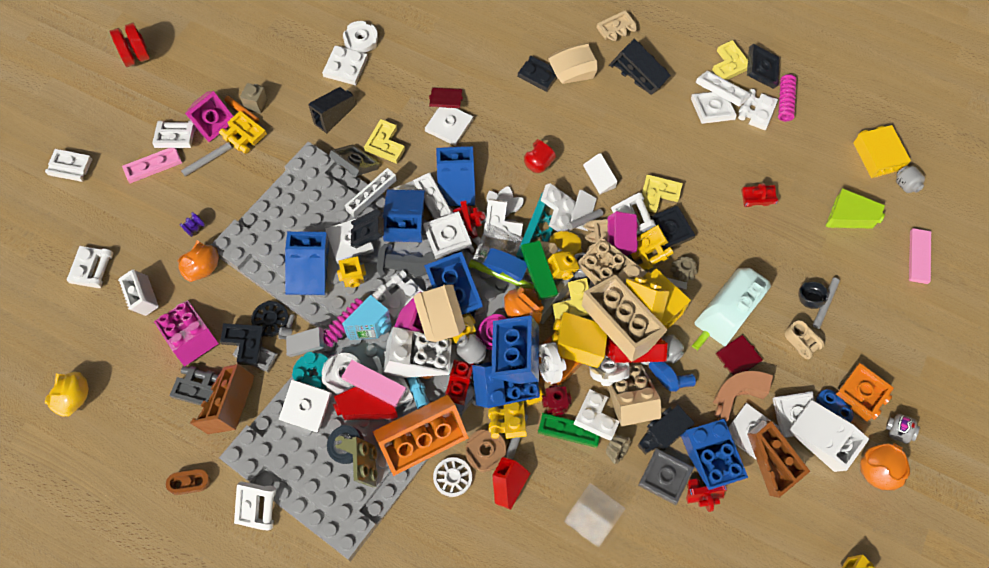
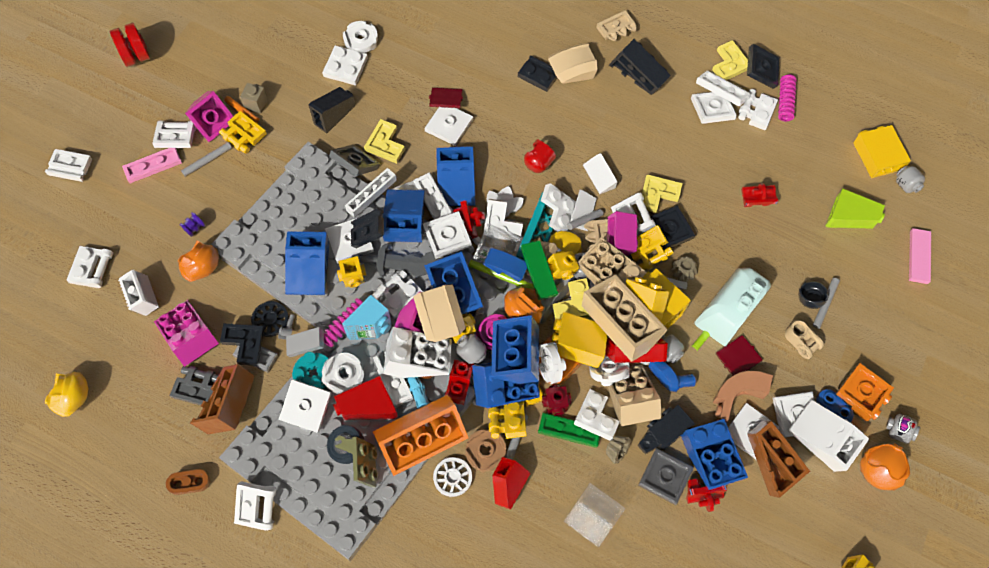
(374, 383): bright pink tile -> none

